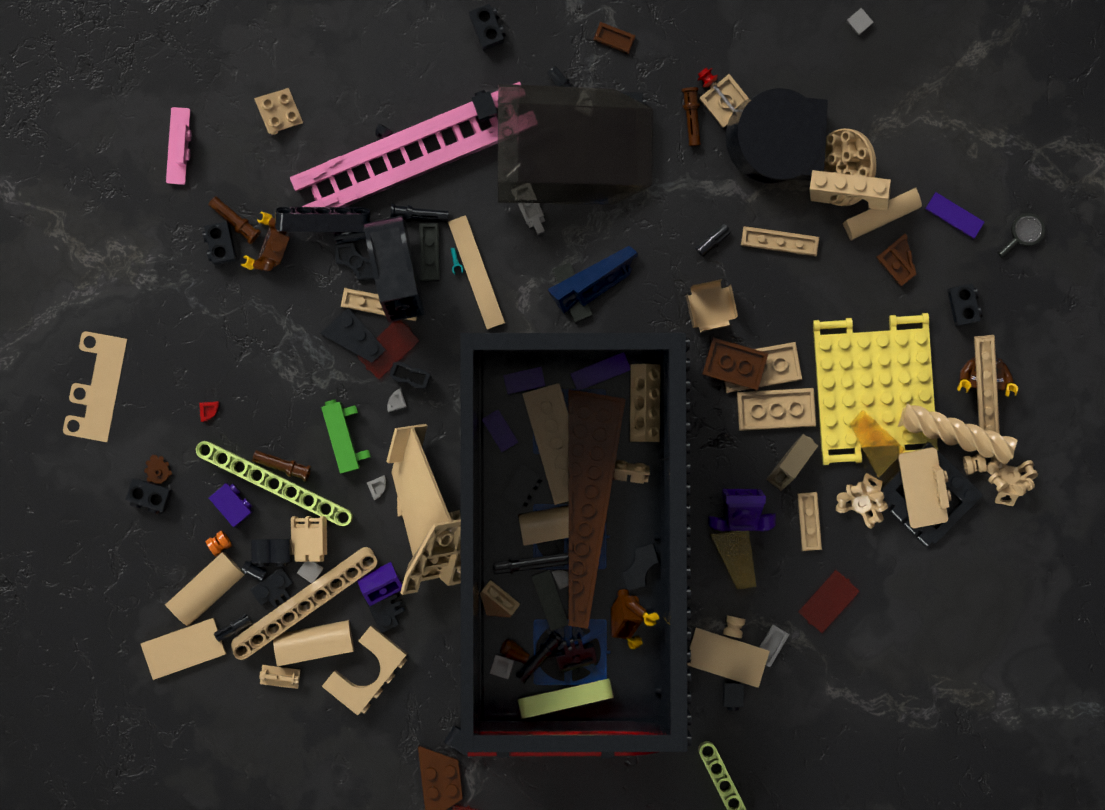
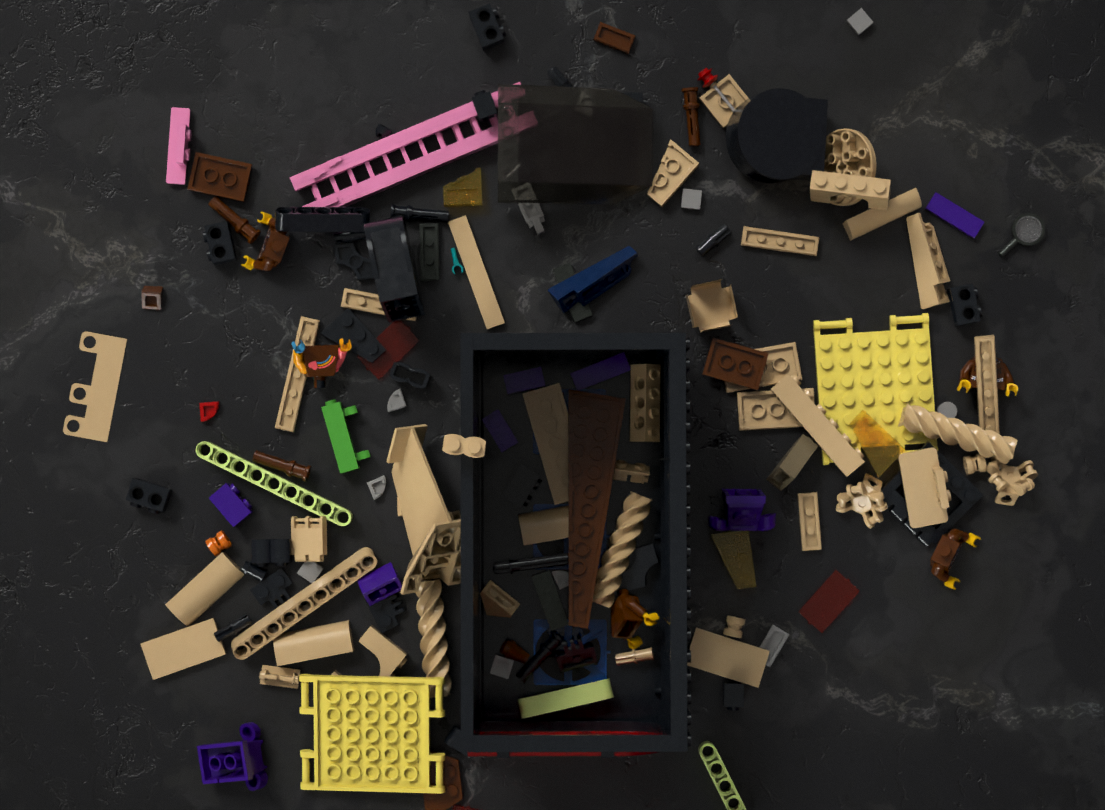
(152, 297): none -> reddish brown slope
(157, 469): reddish brown piece -> none
(220, 177): none -> reddish brown plate
(235, 760): none -> dark purple piece
(278, 111): tan hinge -> none
(295, 380): none -> tan tile
(320, 360): none -> torso
(371, 733): none -> light yellow plate
(432, 628): none -> tan piece
(458, 445): none -> tan brick
(464, 191): none -> clear yellow wing
(621, 546): none -> tan piece
(634, 656): none -> tan axle
(672, 173): none -> tan wing
(691, 199): none -> light grey tile
(817, 425): none -> tan brick
(898, 261): reddish brown wing -> none
(928, 262): none -> tan wedge
(947, 409): none -> light grey tile
(947, 552): none -> reddish brown torso

